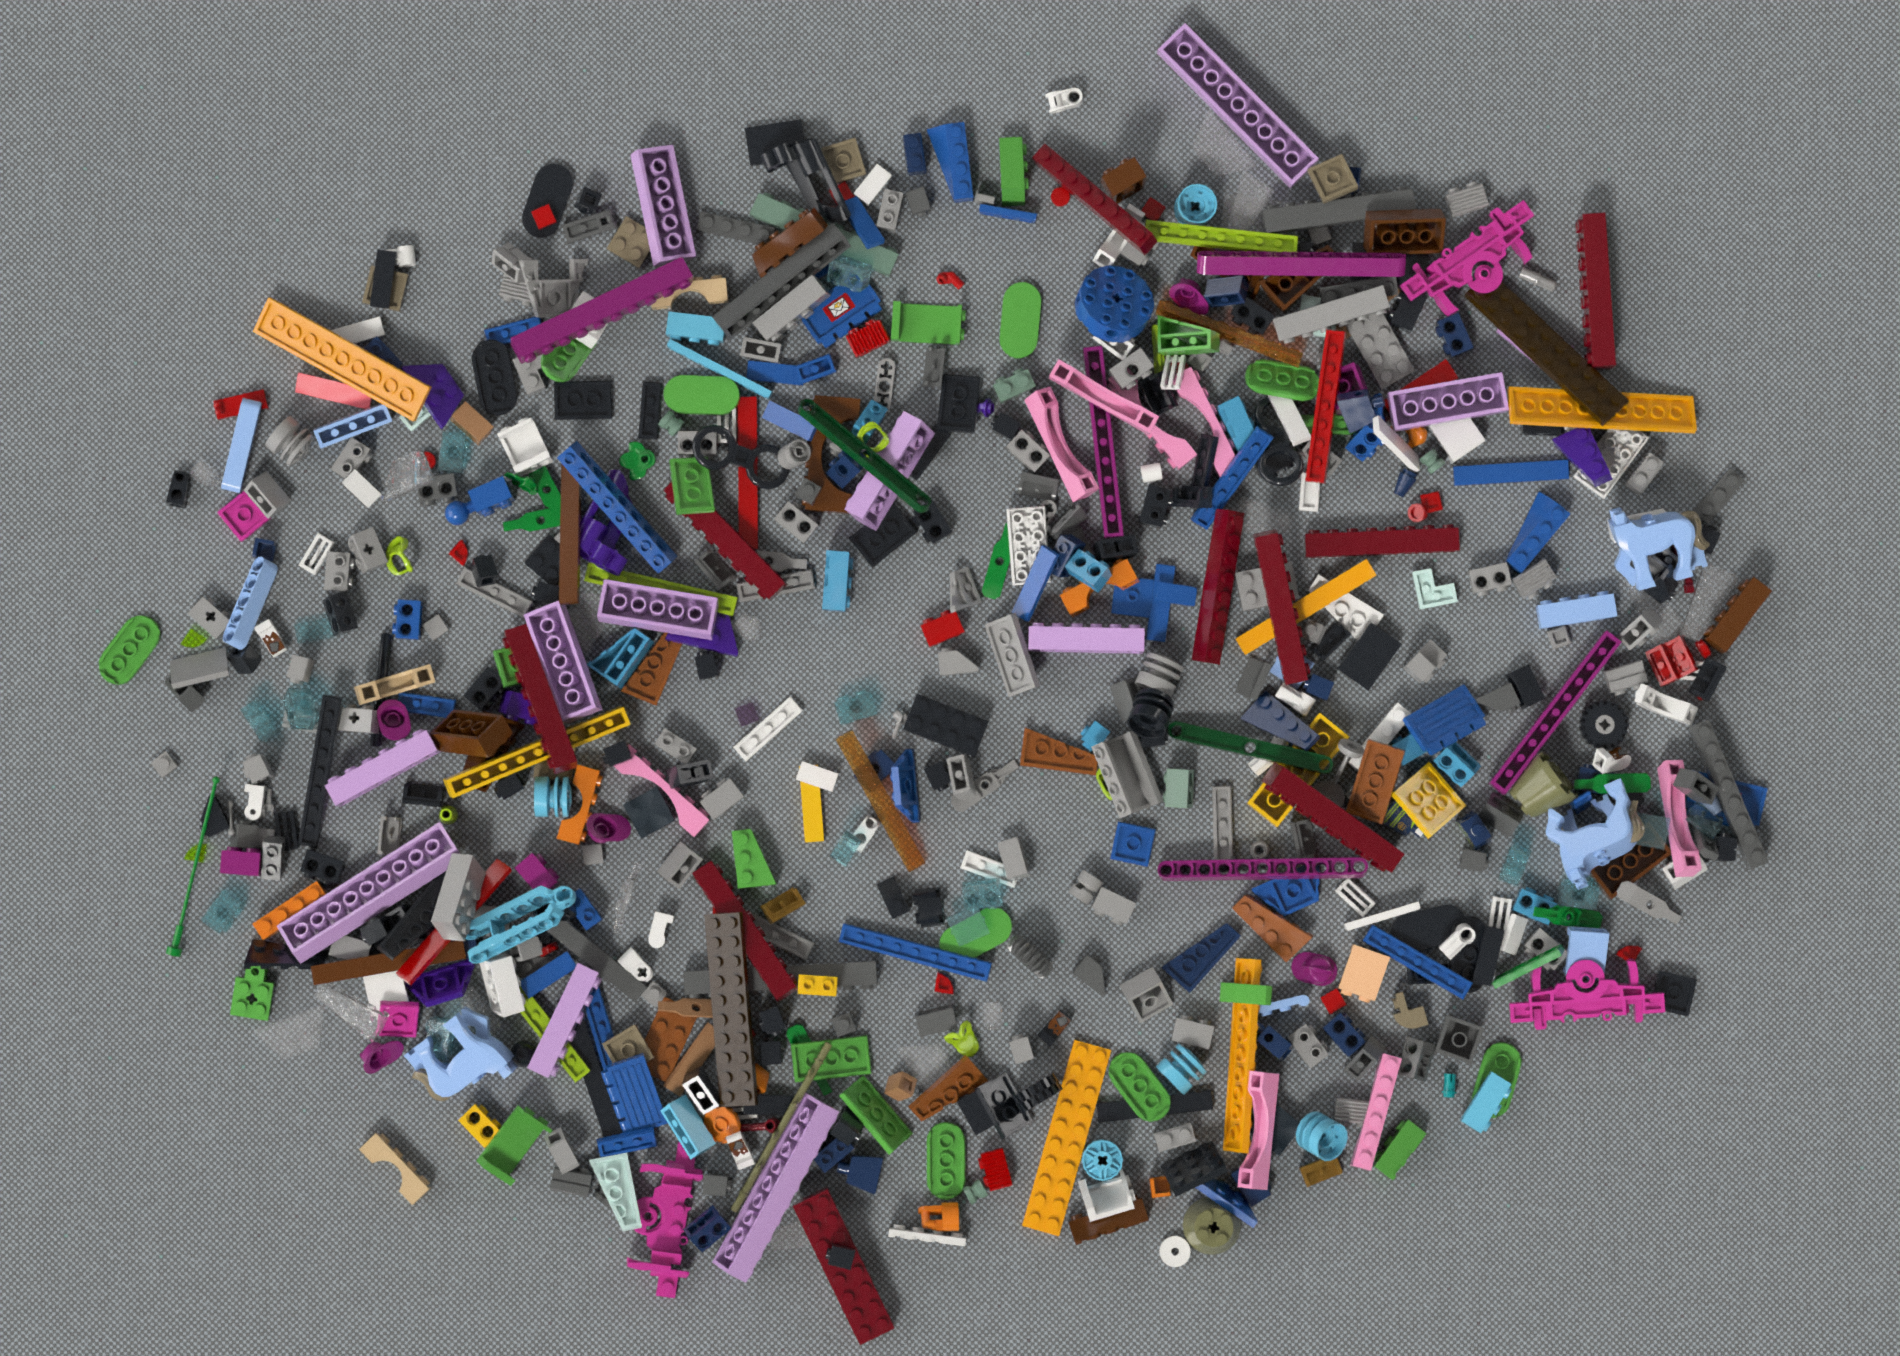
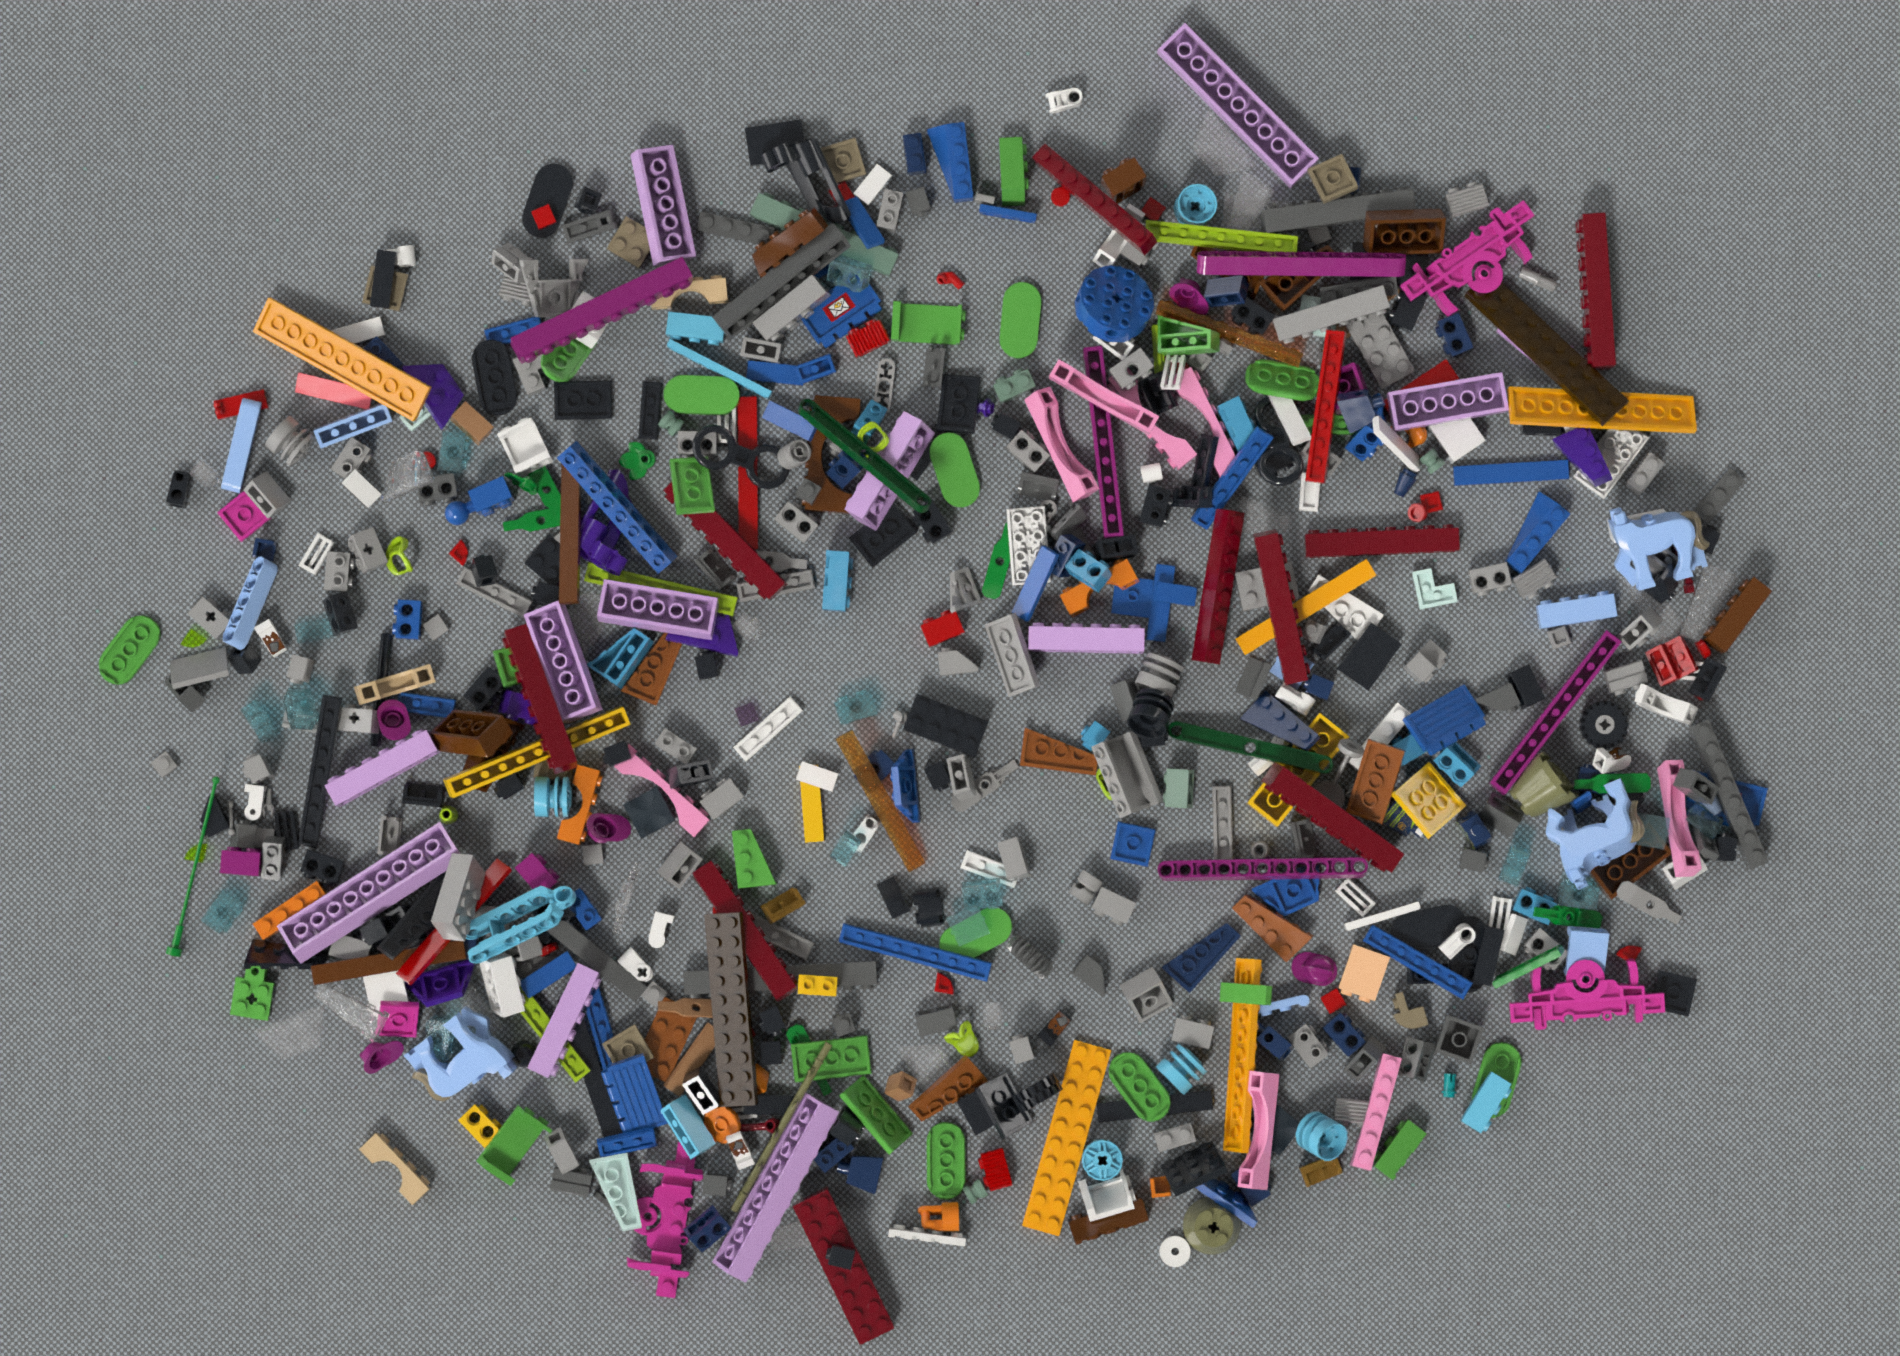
(954, 470): none -> bright green tile

